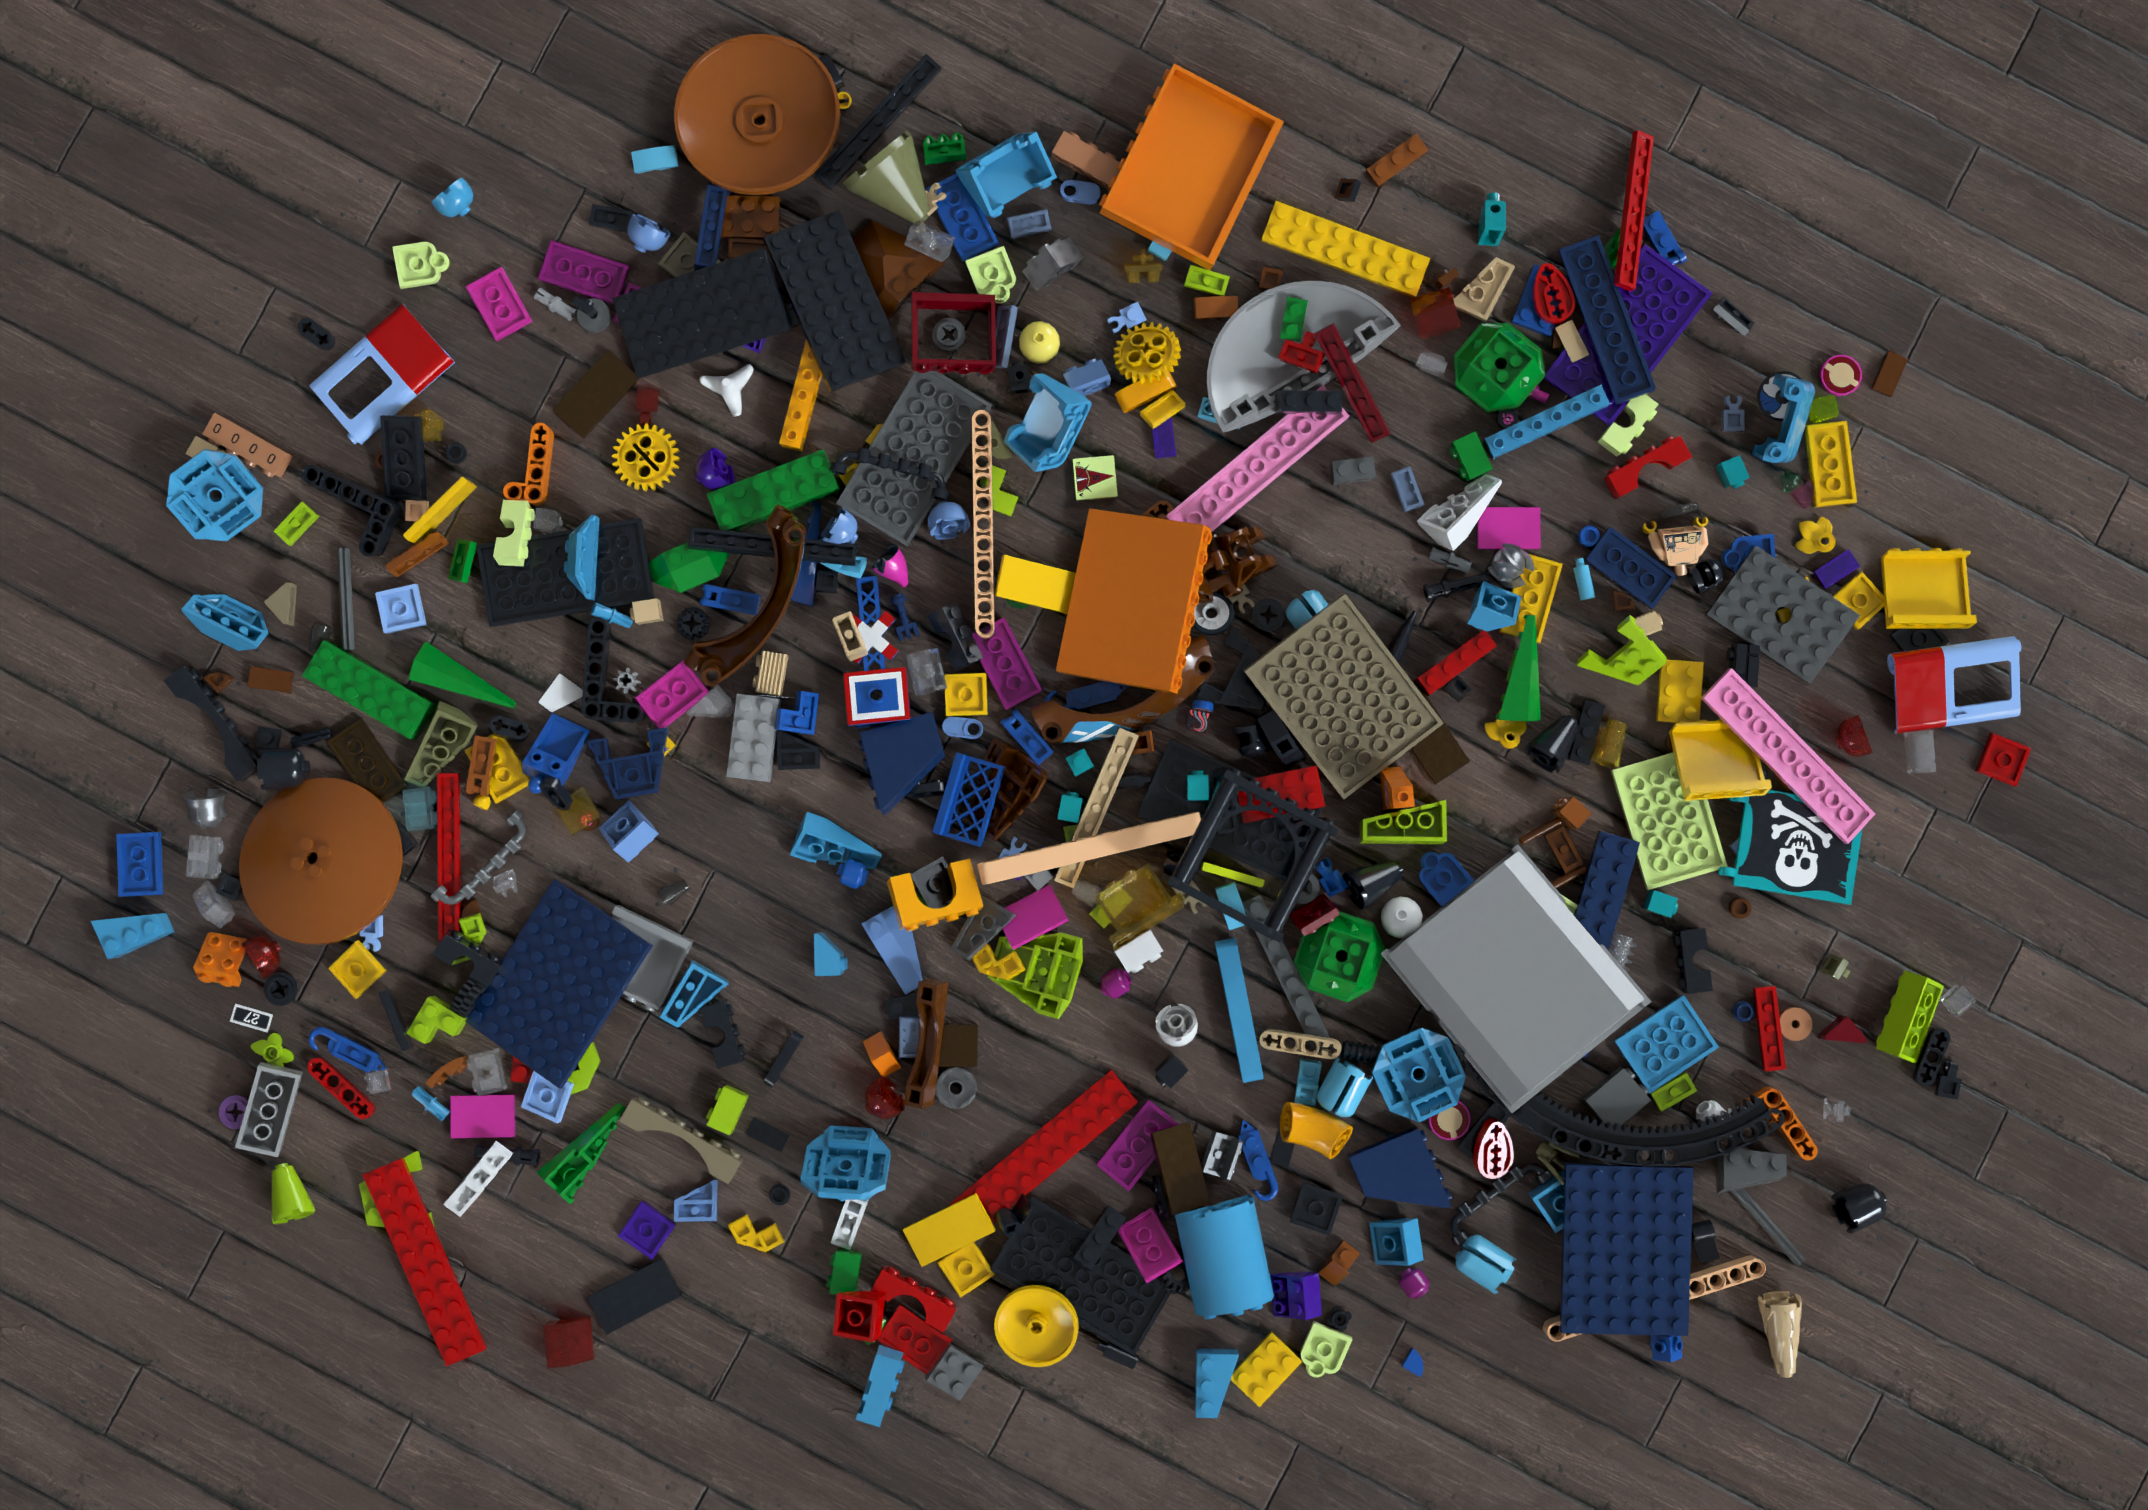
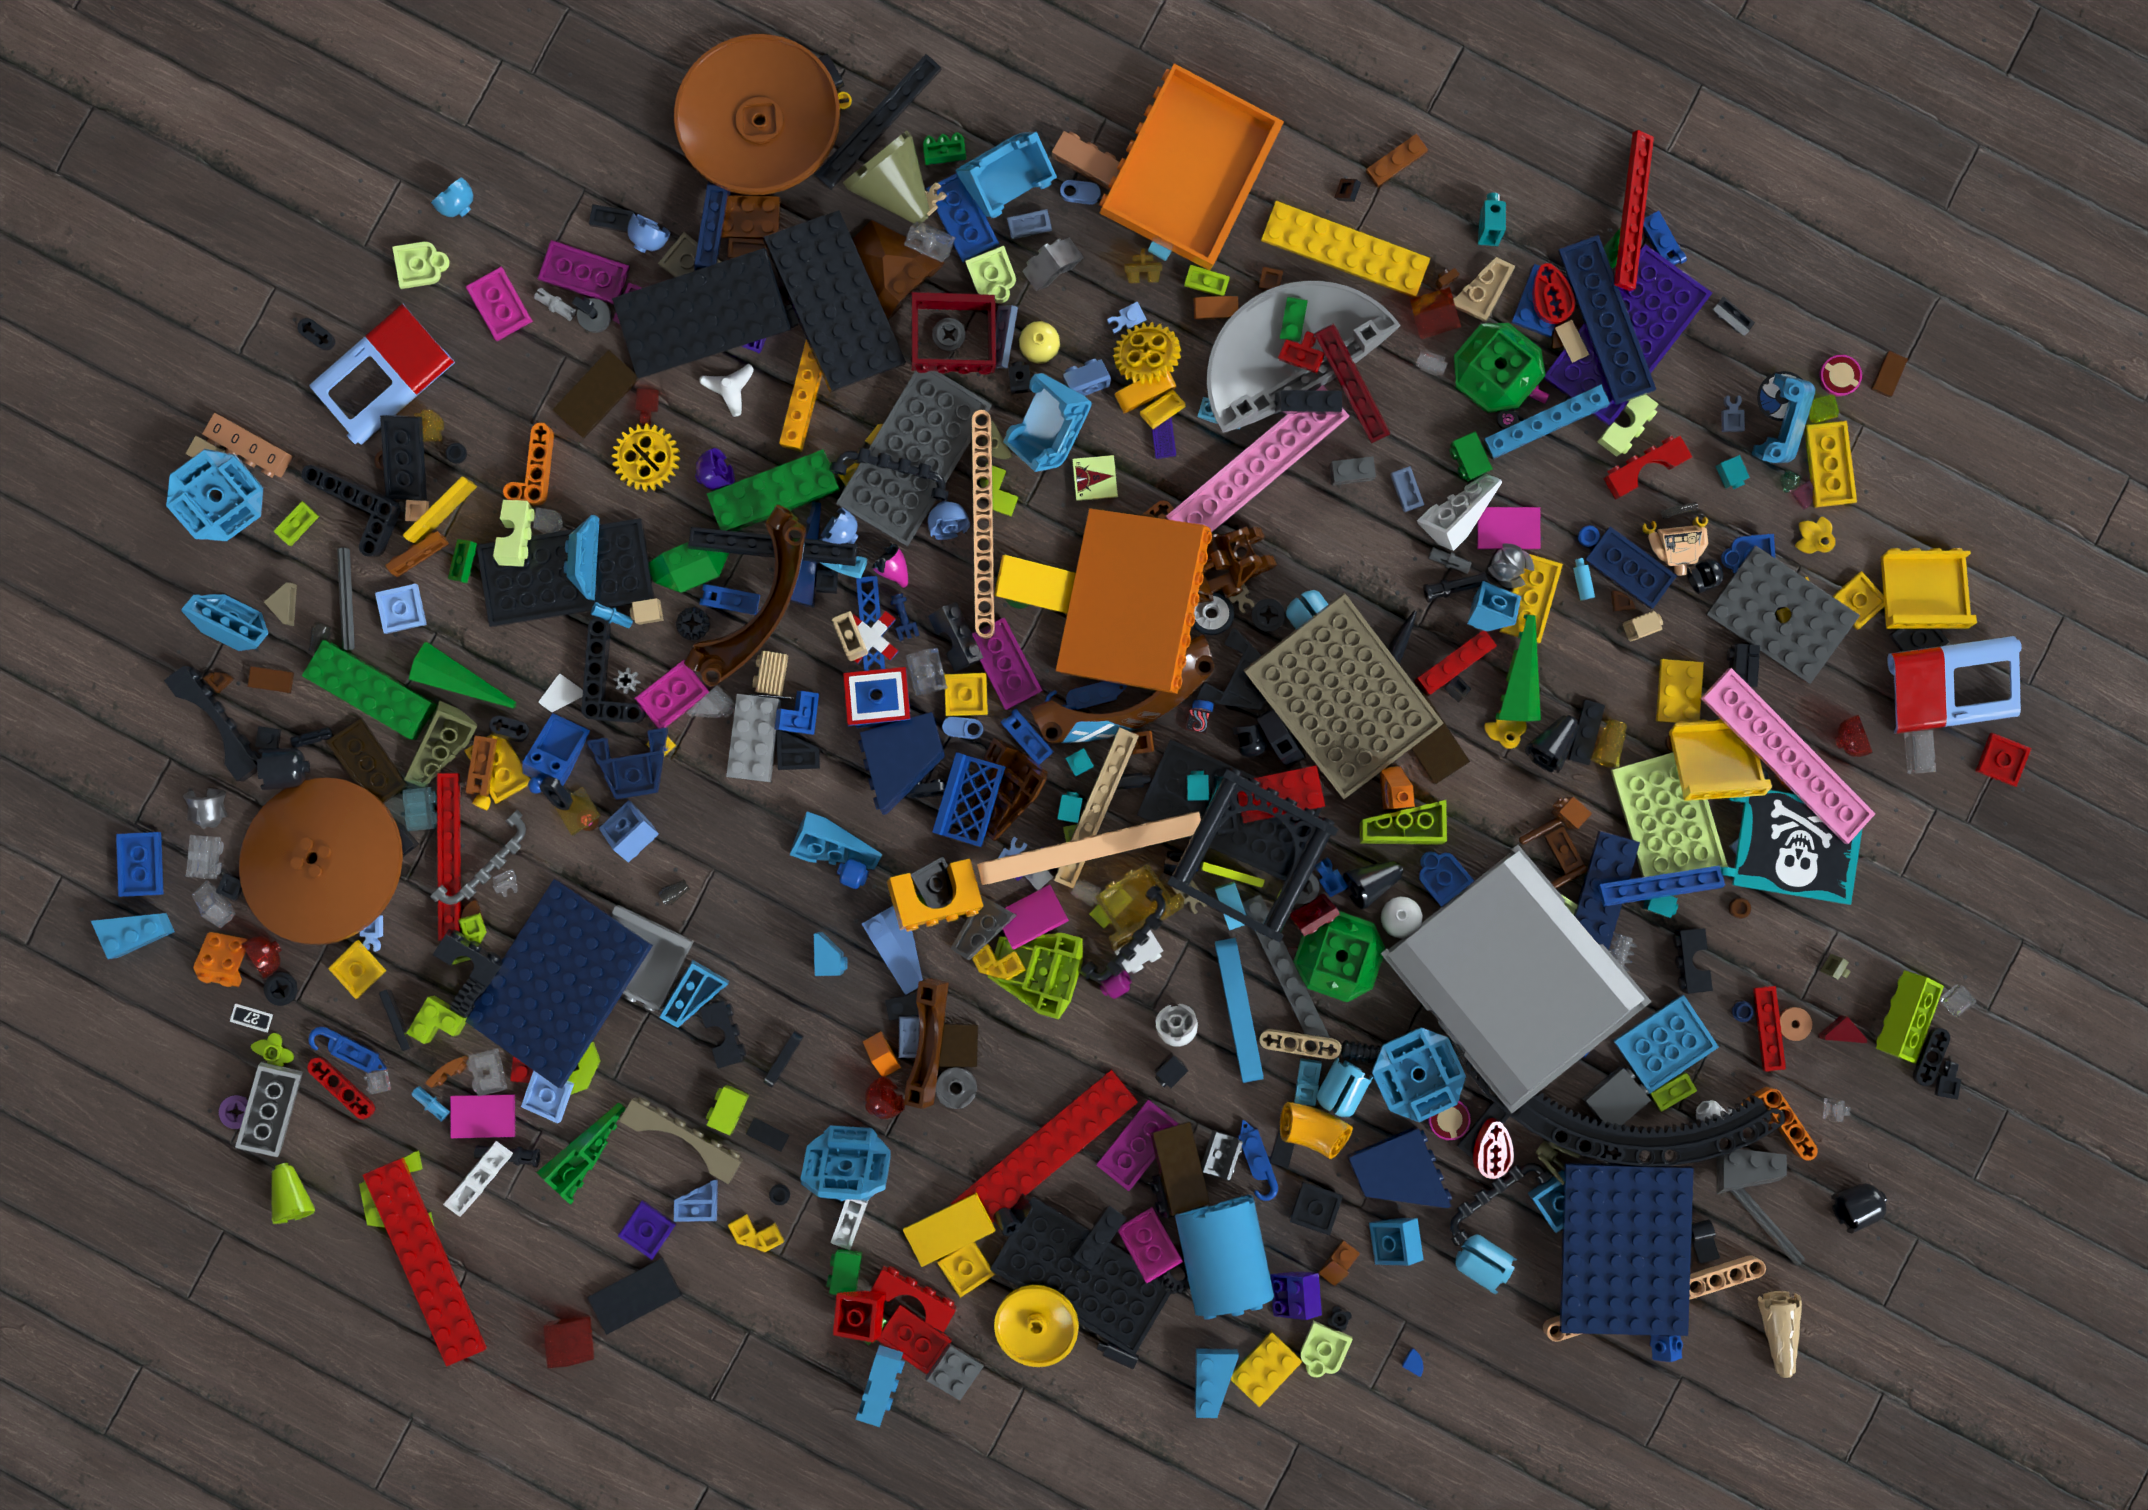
(654, 159): medium azure slope -> none
(1139, 937): none -> black bar
(1414, 1283): magenta head -> none
(1633, 661): lime wing -> none
(1661, 885): none -> blue plate
(1836, 569): dark purple tile -> none

